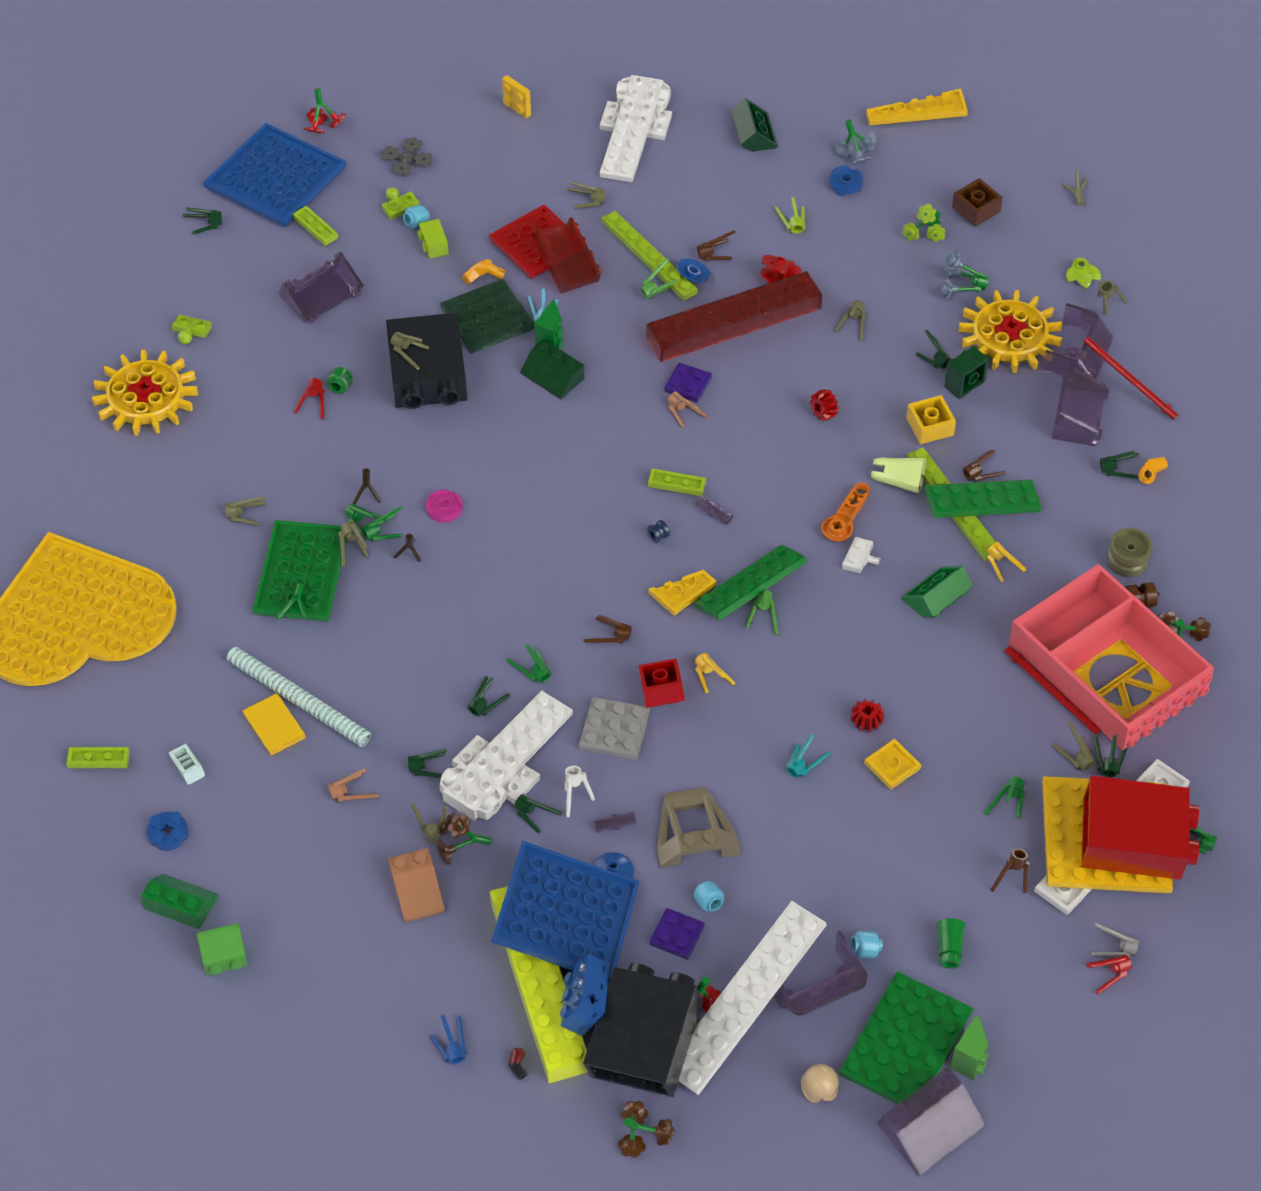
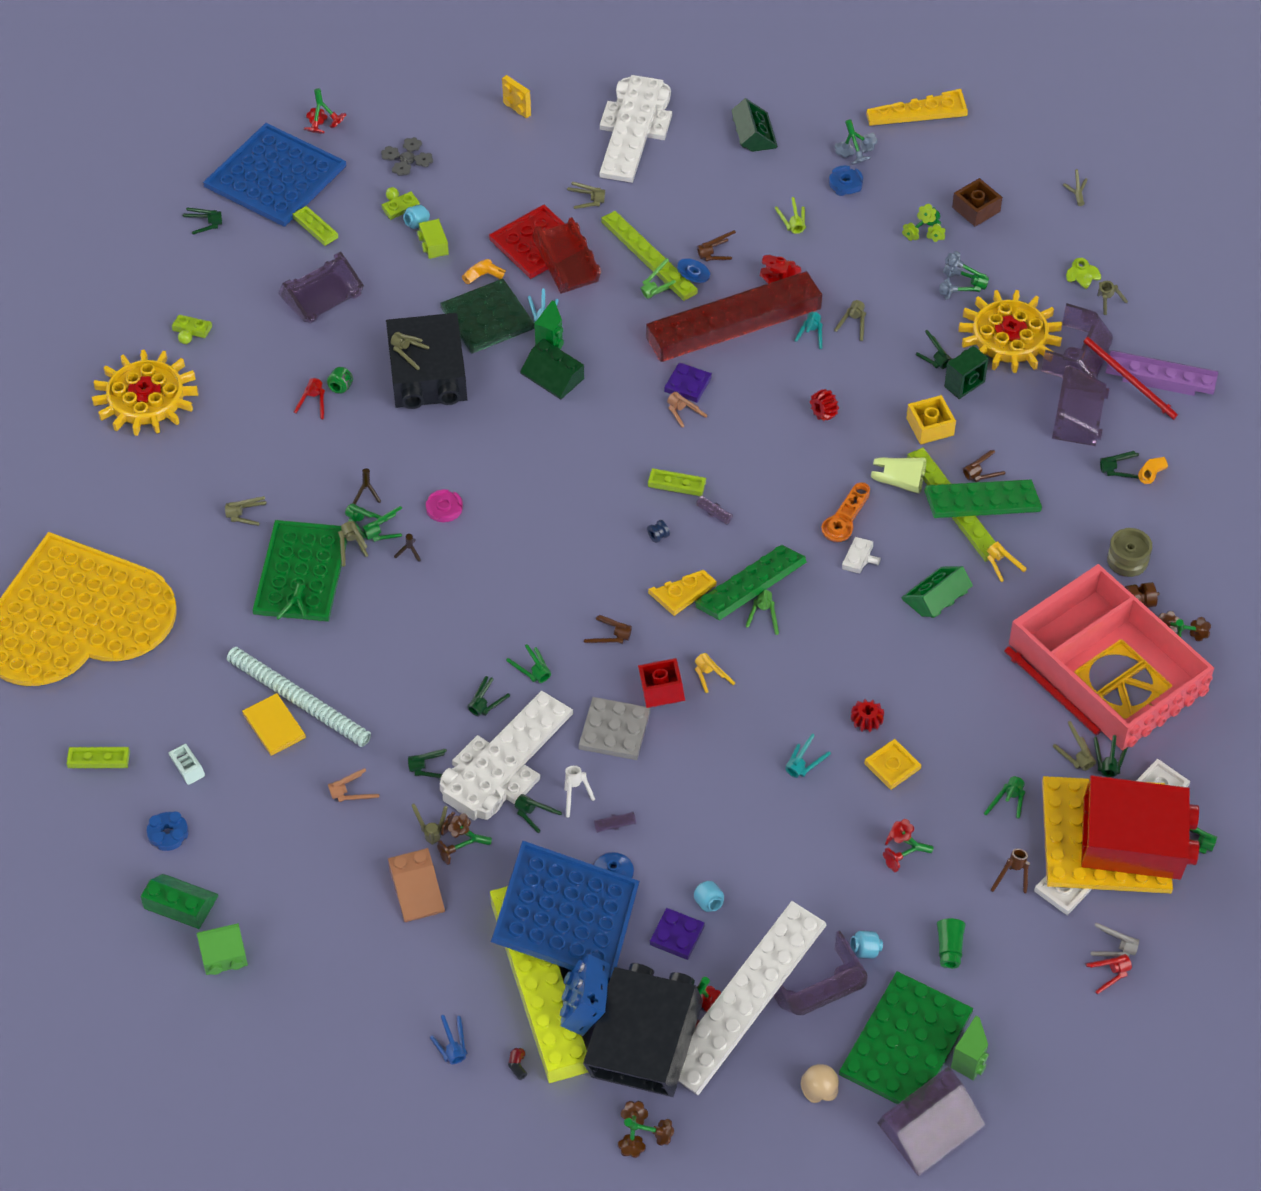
(694, 842): dark tan windscreen -> none
(812, 323): none -> teal plant
(901, 833): none -> red plant
(1165, 374): none -> medium lavender slope

